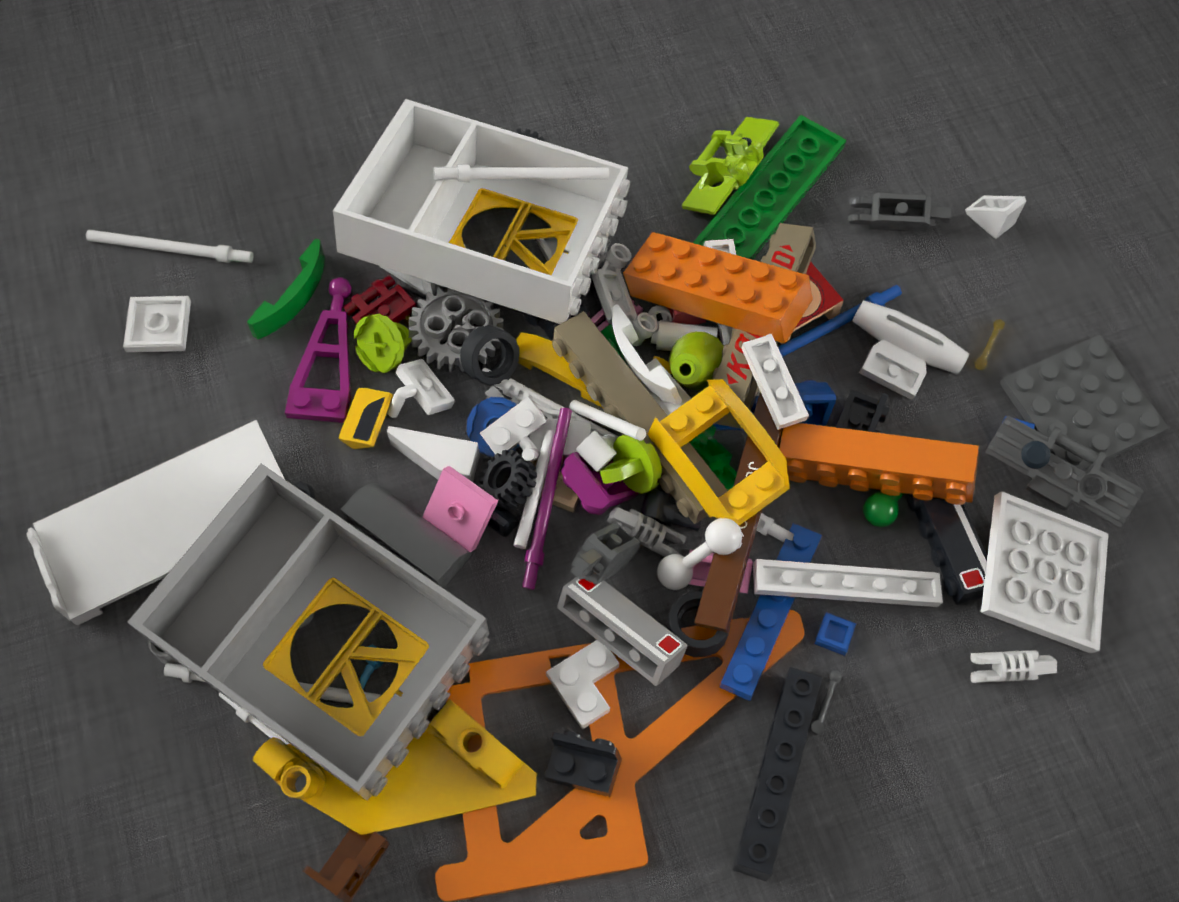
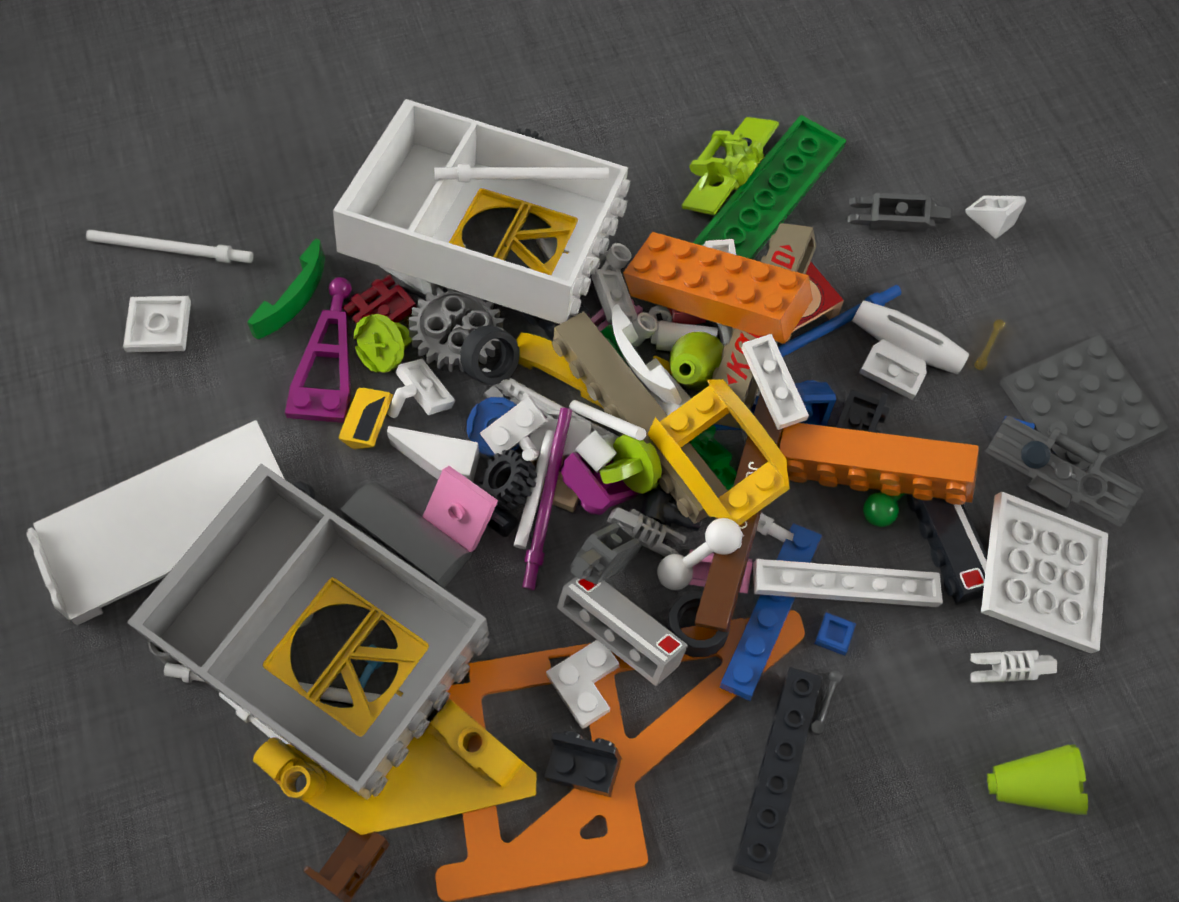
(1043, 781): none -> lime cone

